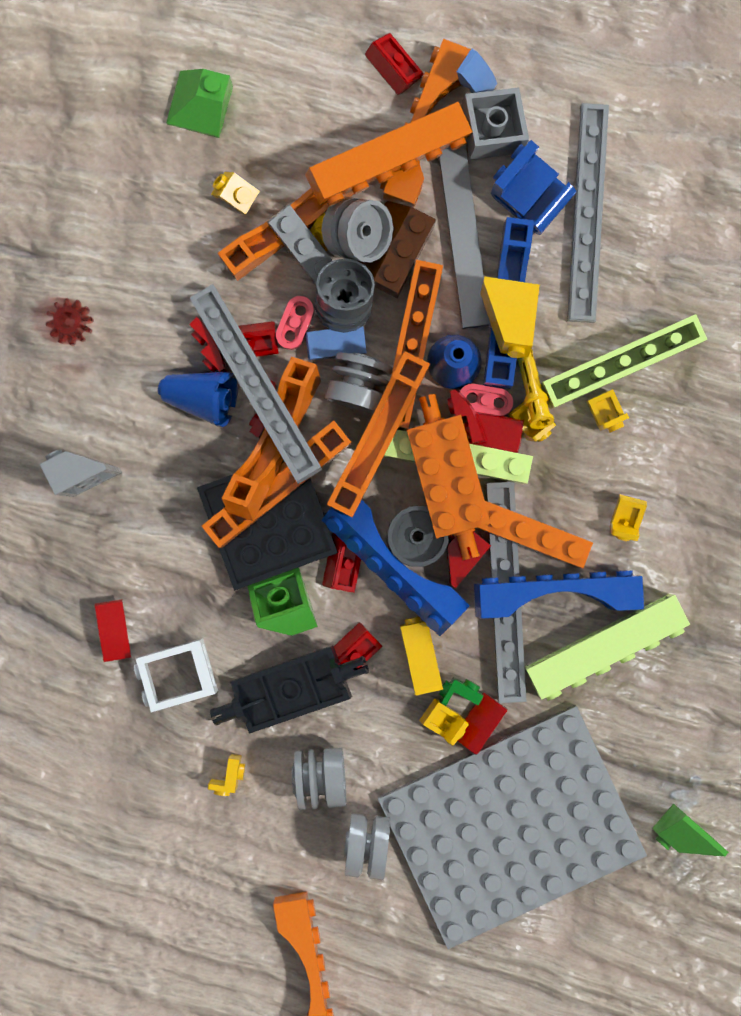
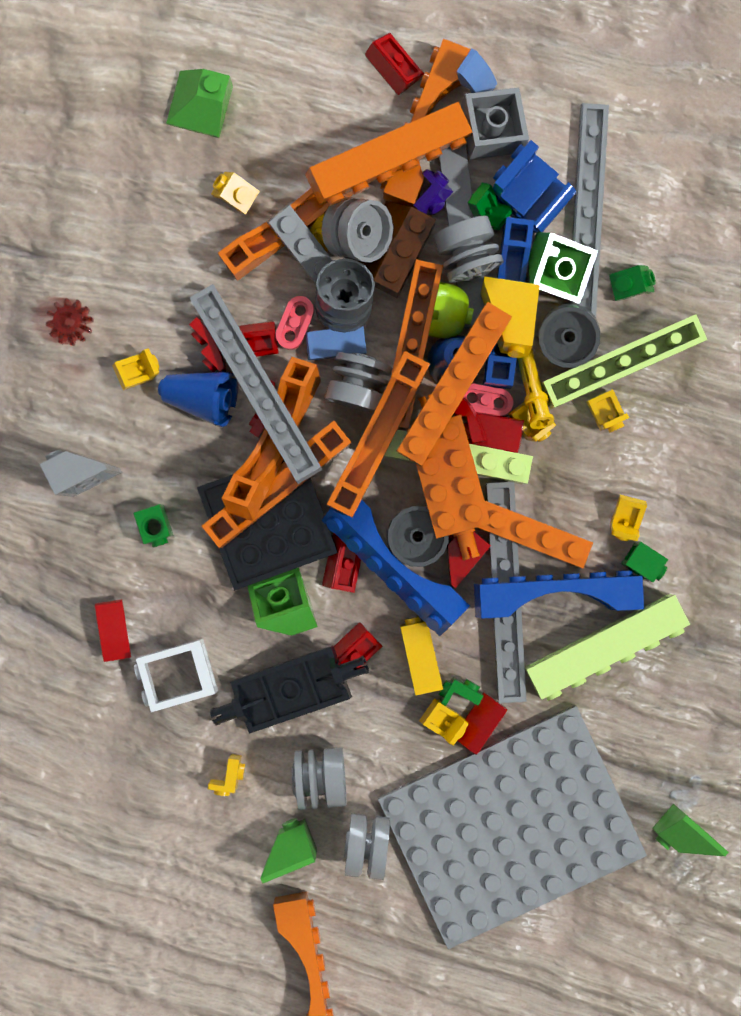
(136, 369): none -> yellow bracket
(143, 519): none -> green brick
(290, 851): none -> bright green slope
(434, 198): none -> dark purple bracket
(450, 312): none -> lime cylinder
(454, 384): none -> orange arch
(466, 243): none -> light grey wheel
(485, 203): none -> green bracket
(560, 266): none -> bright green slope
(577, 320): none -> dark grey wheel
(632, 282): none -> green bracket
(645, 562): none -> green brick

